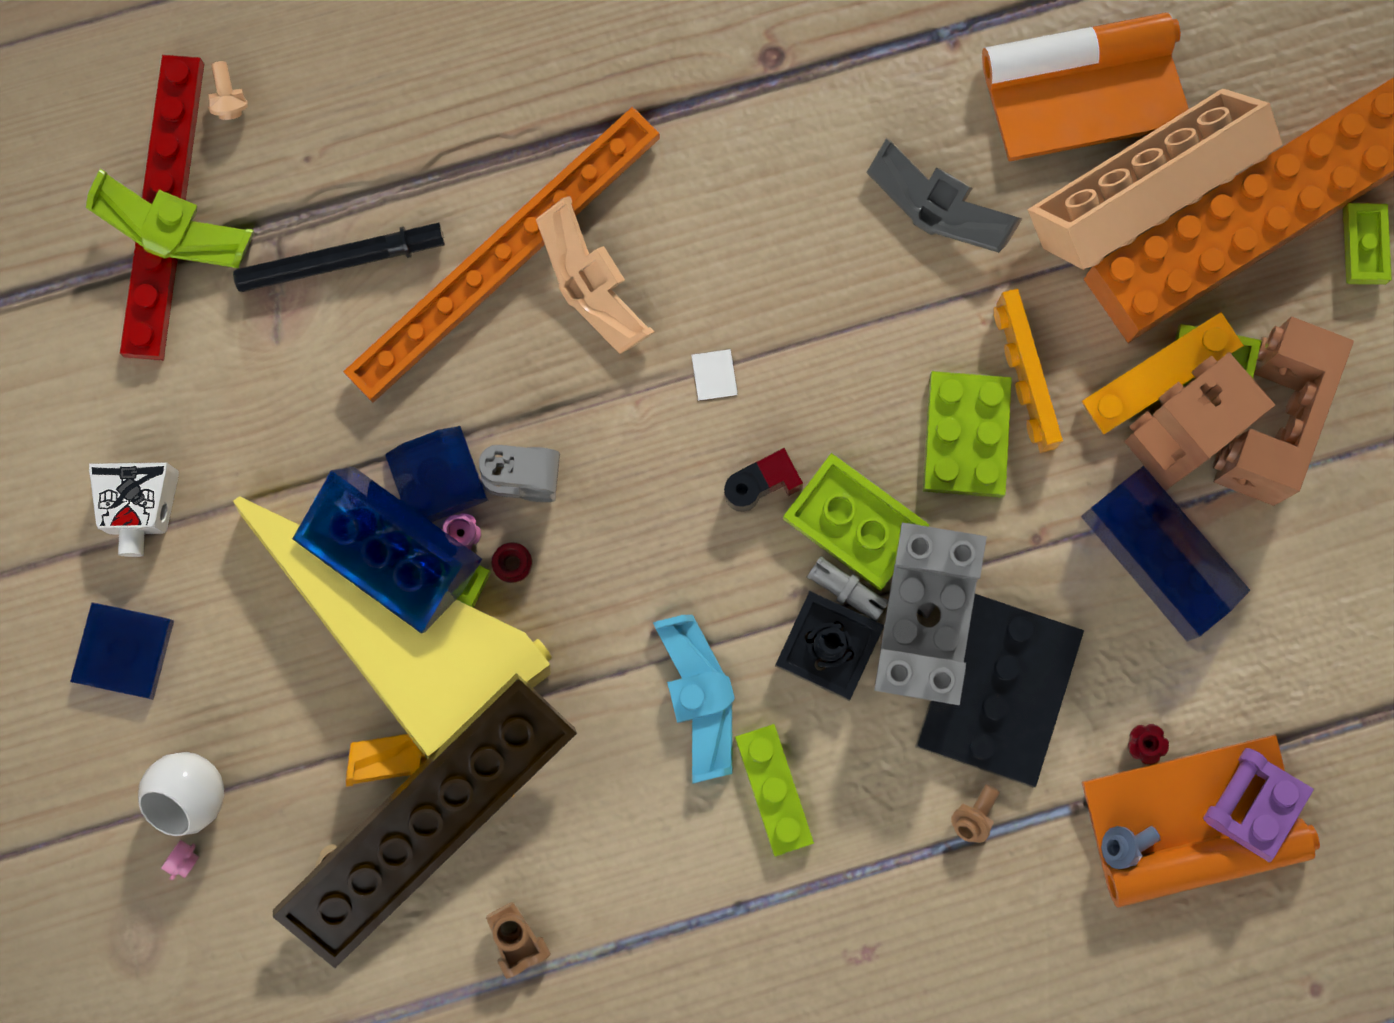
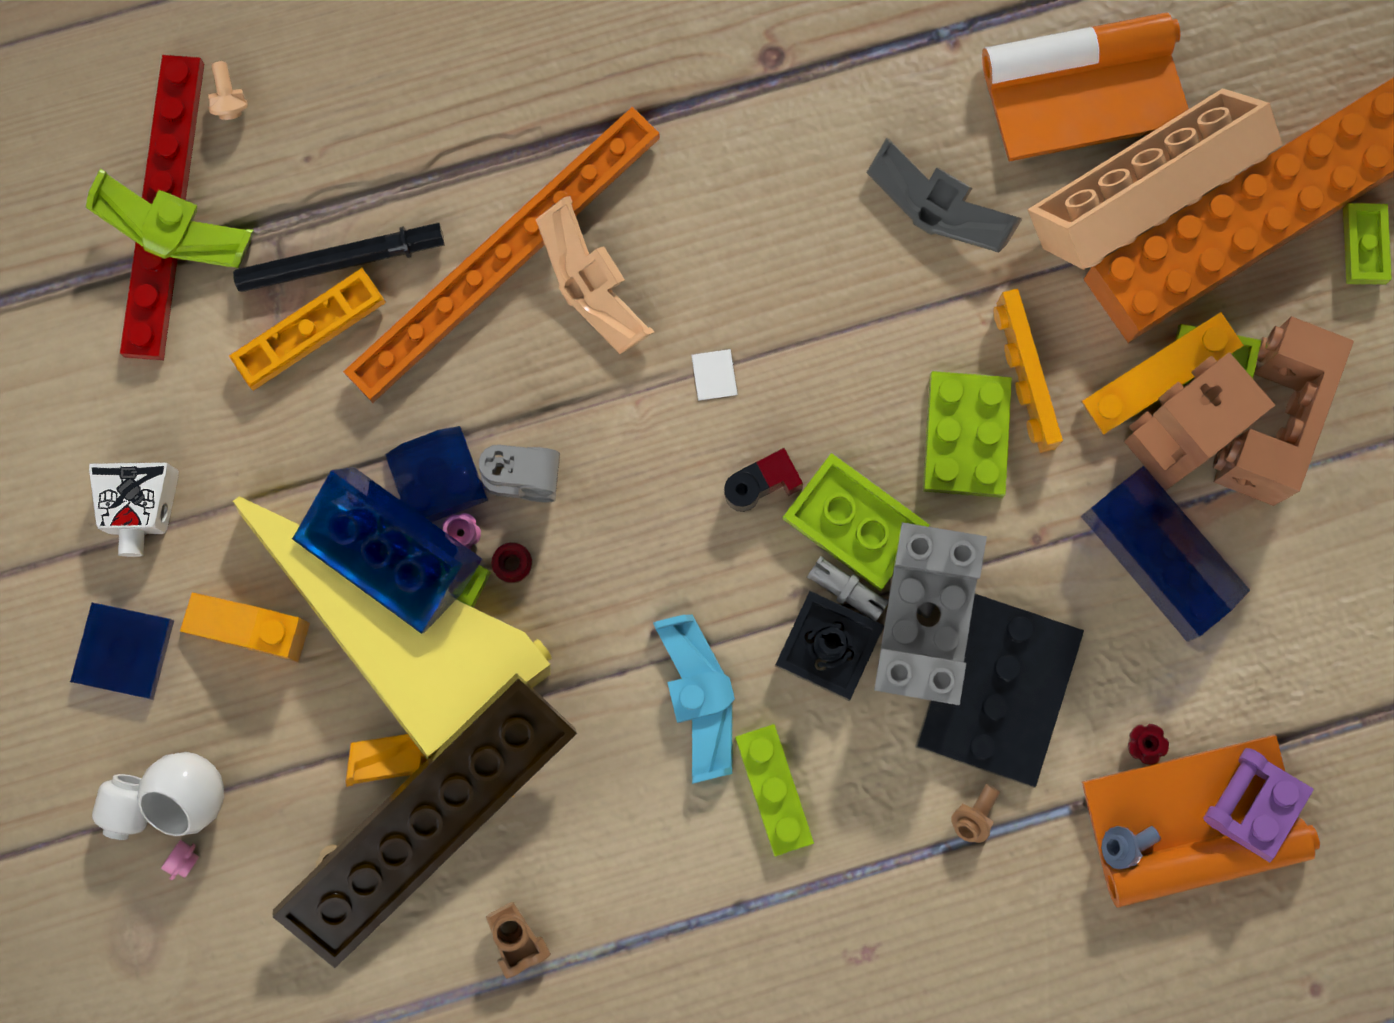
(118, 807): none -> white head
(245, 626): none -> light orange slope
(307, 329): none -> light orange plate

